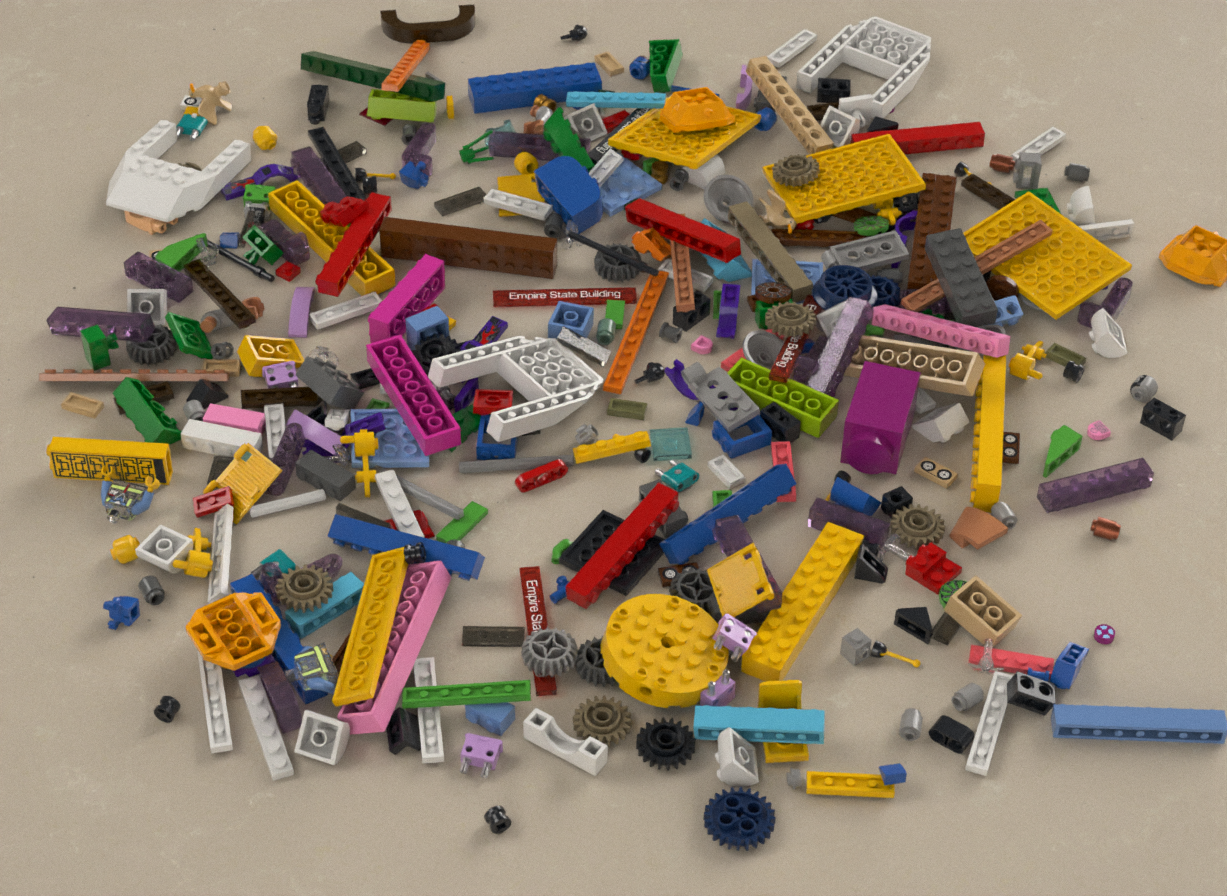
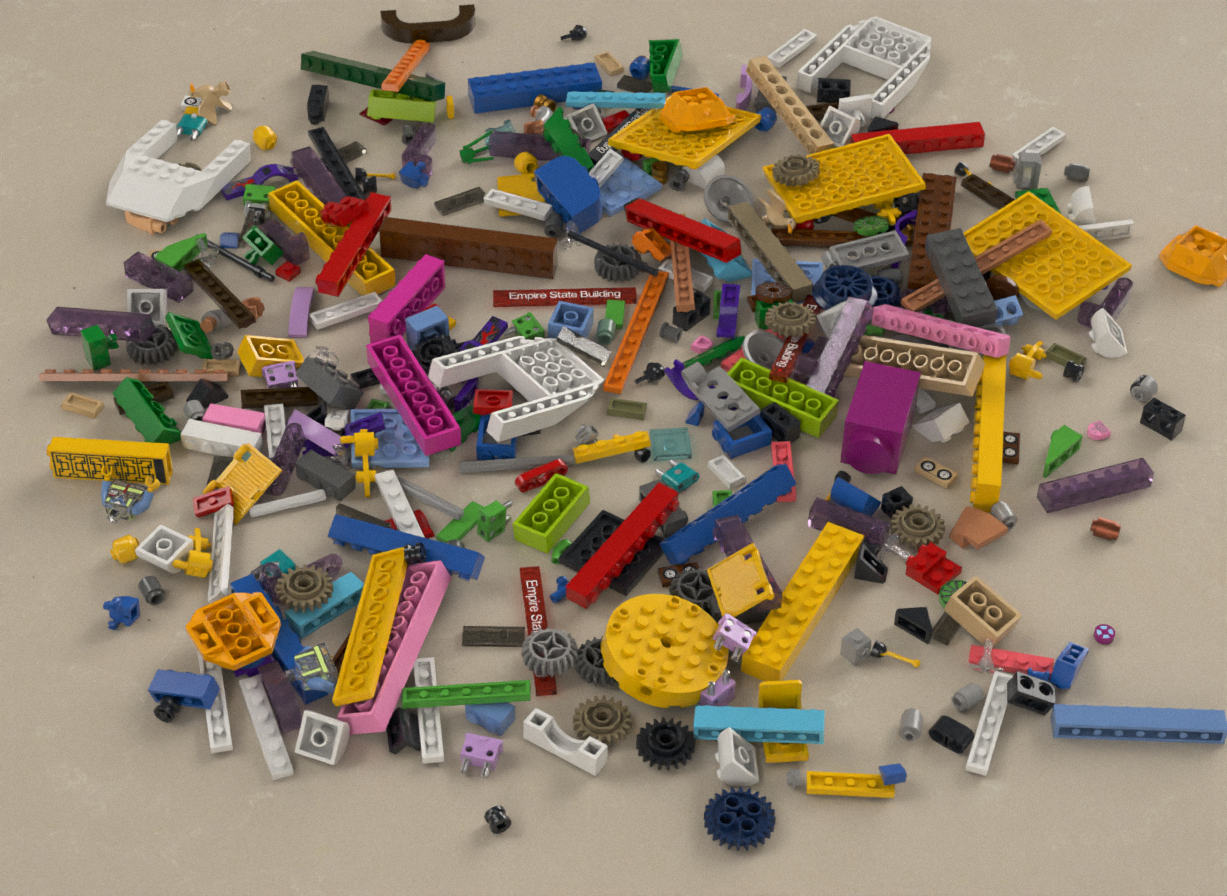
(186, 688): none -> blue brick
(493, 519): none -> bright green piece
(527, 327): none -> bright green piece
(551, 513): none -> lime brick
(634, 84): none -> clear smoke tile
(716, 352): none -> green plate
(908, 231): none -> pearl gold arm

